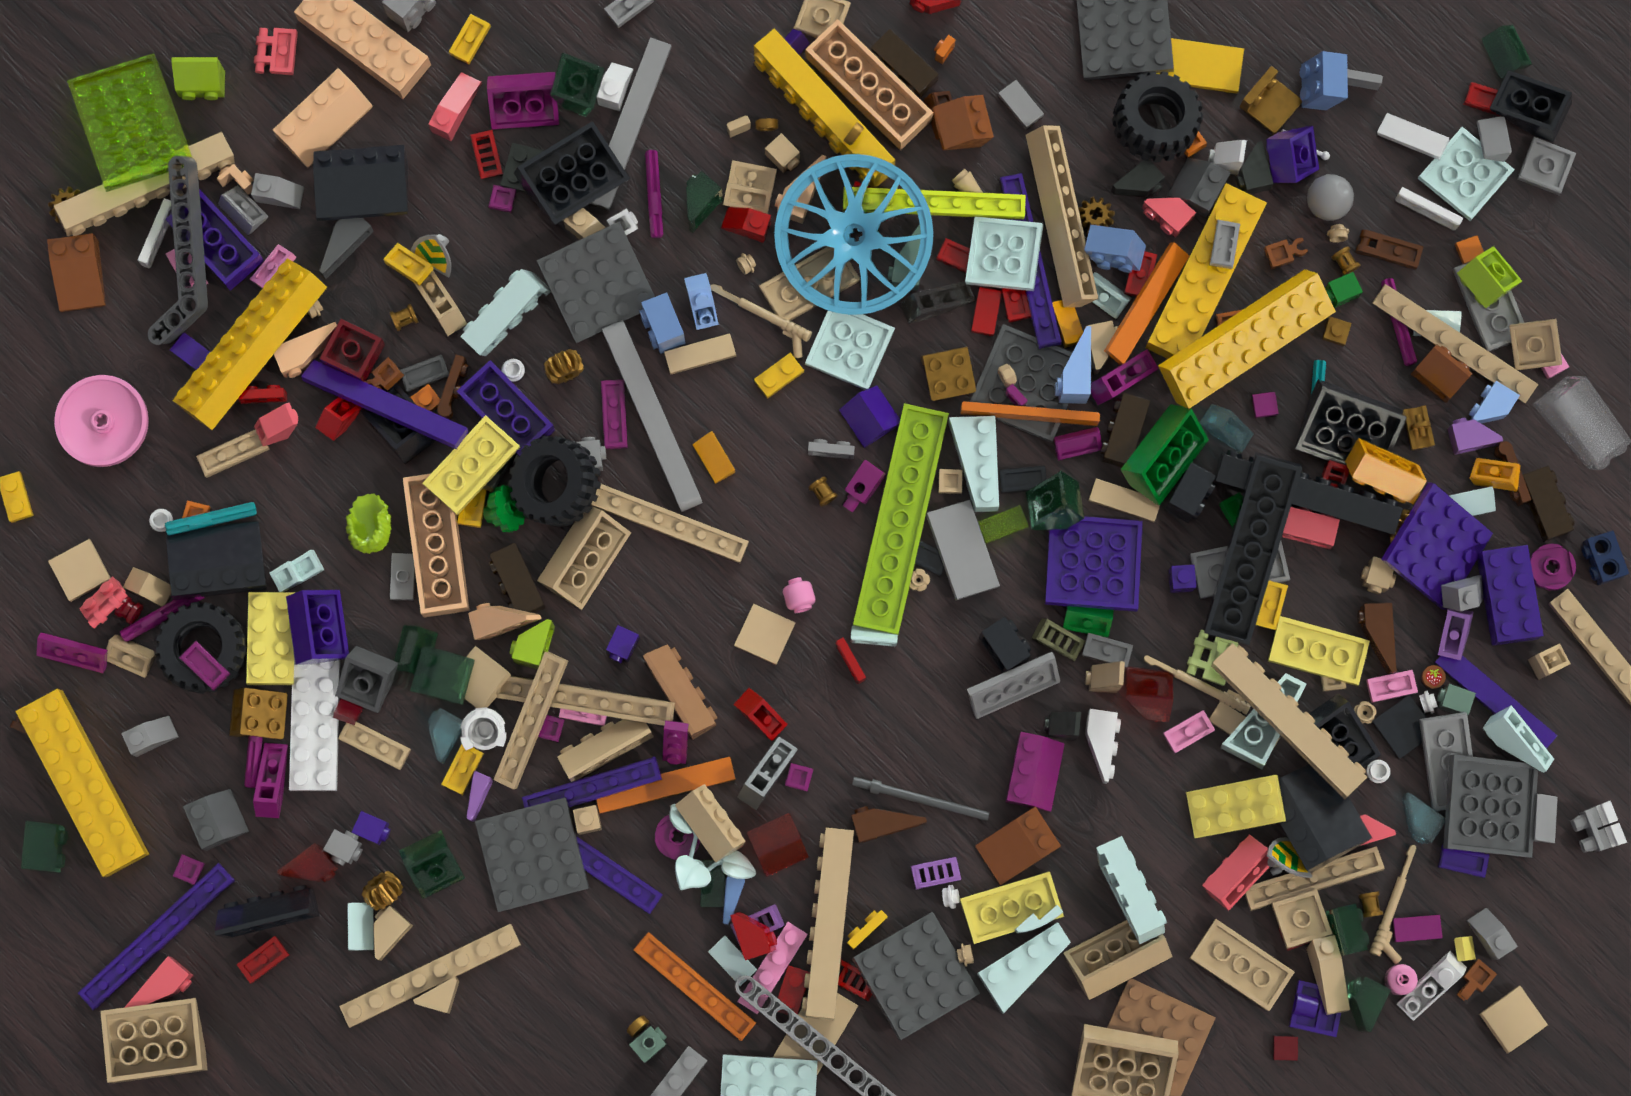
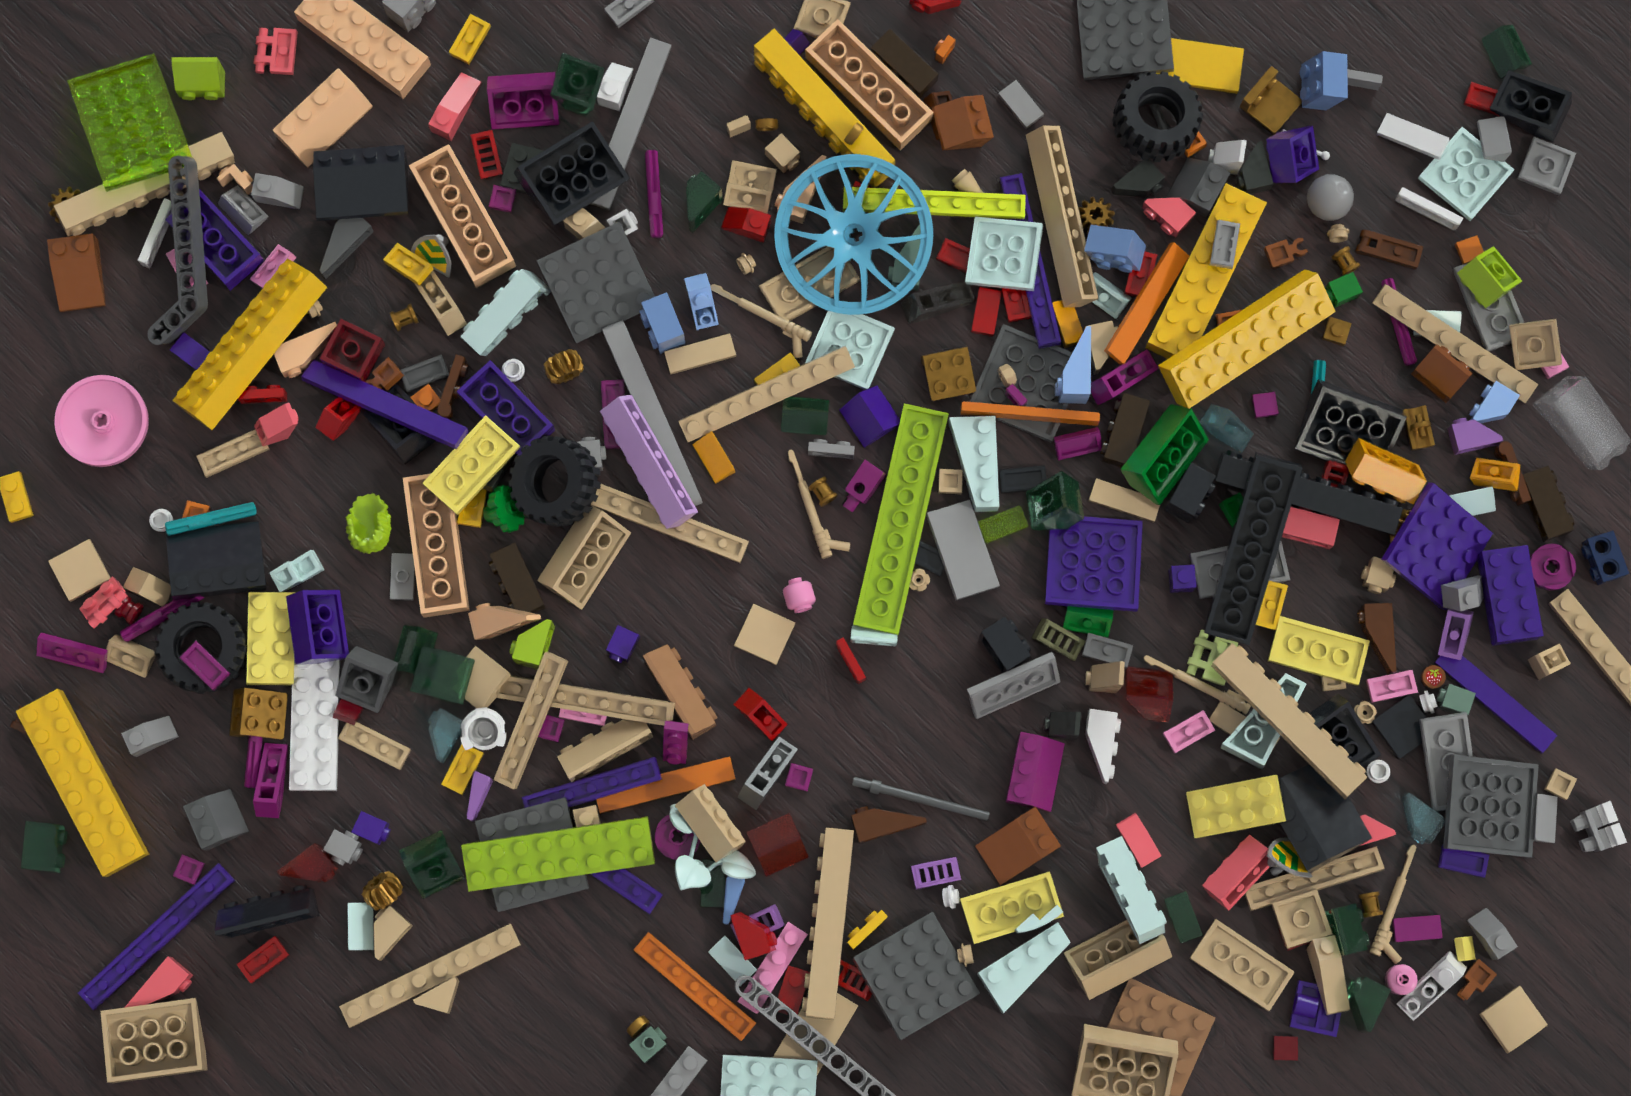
(462, 216): none -> light nougat brick
(558, 854): none -> lime plate
(648, 461): none -> lavender brick
(766, 393): none -> tan plate
(805, 415): none -> clear green panel
(822, 536): none -> tan piece
(1138, 840): none -> coral slope
(1183, 917): none -> clear green tile
(1515, 737): light aqua slope -> none
(1560, 784): none -> tan plate

